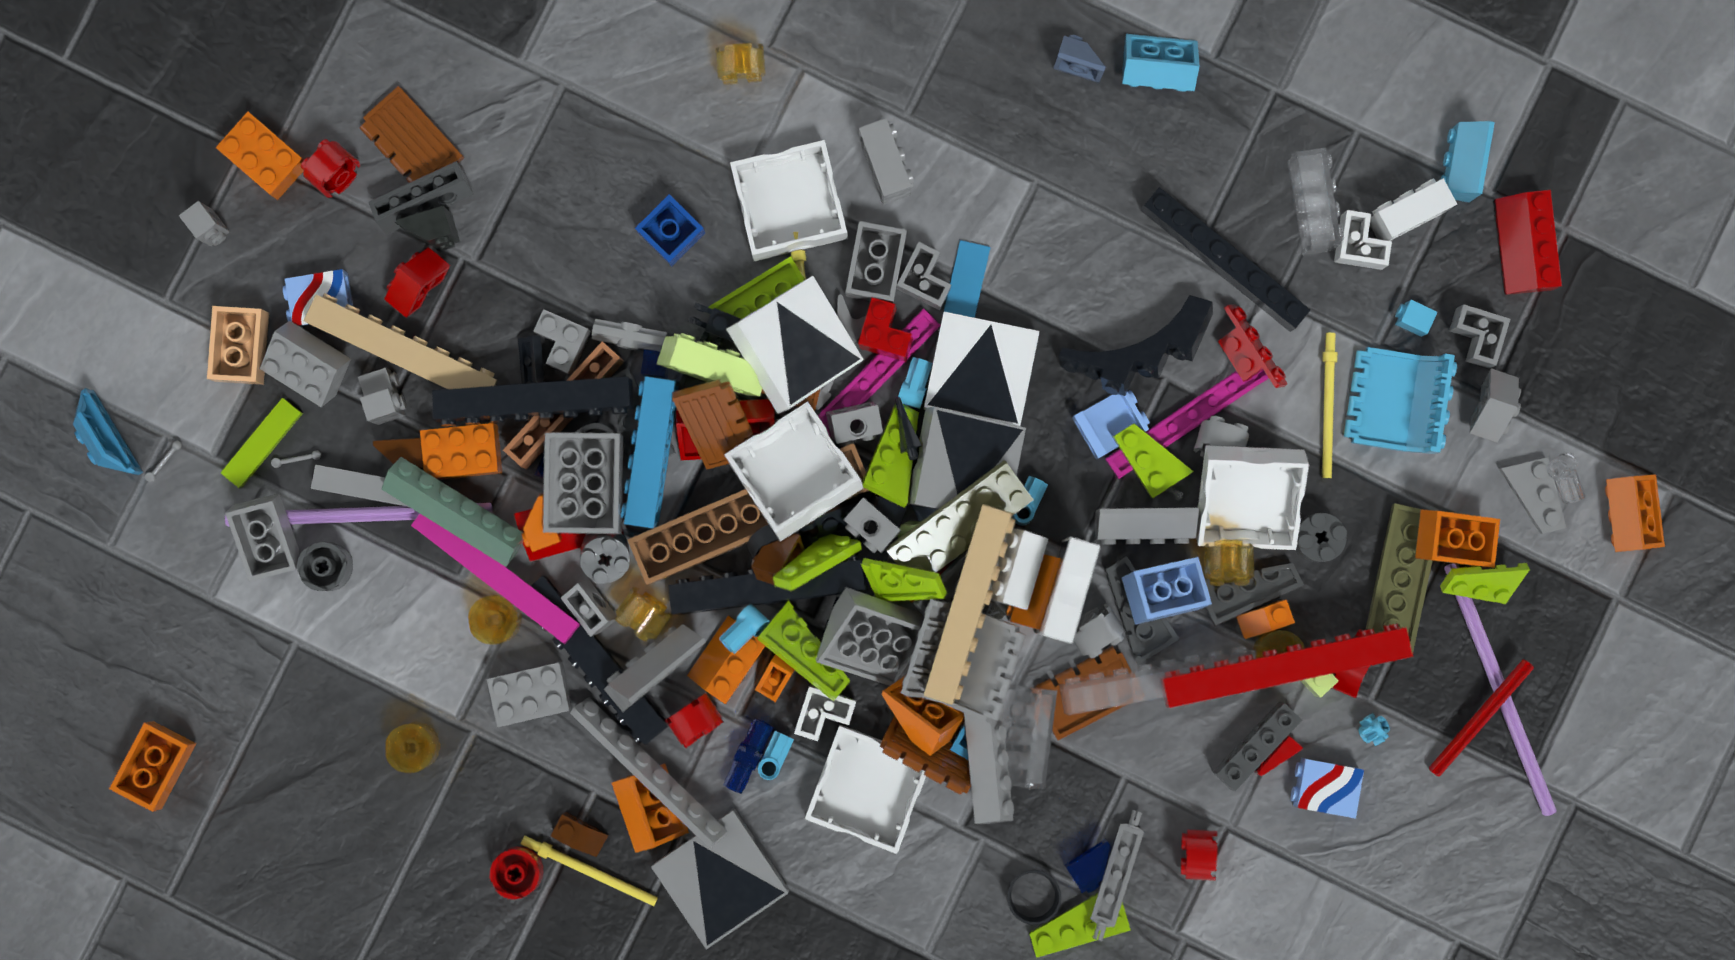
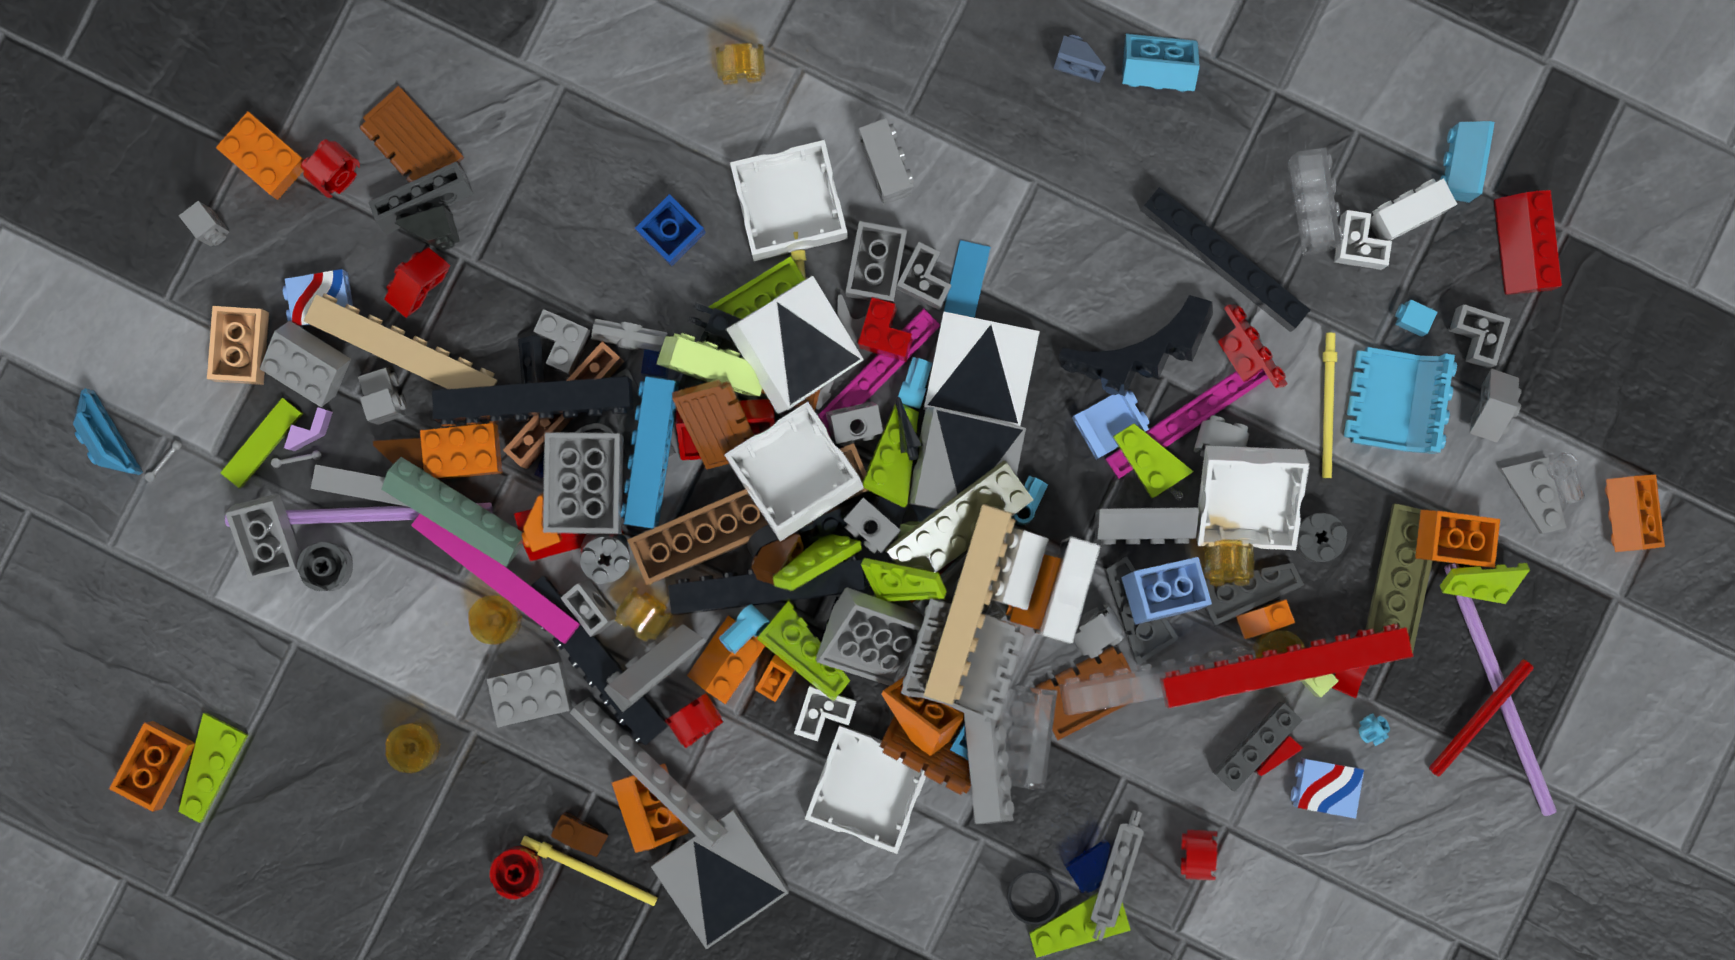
(211, 762): none -> lime wing
(301, 437): none -> lavender slope
(748, 756): clear blue piece -> none
(776, 753): medium azure piece -> none

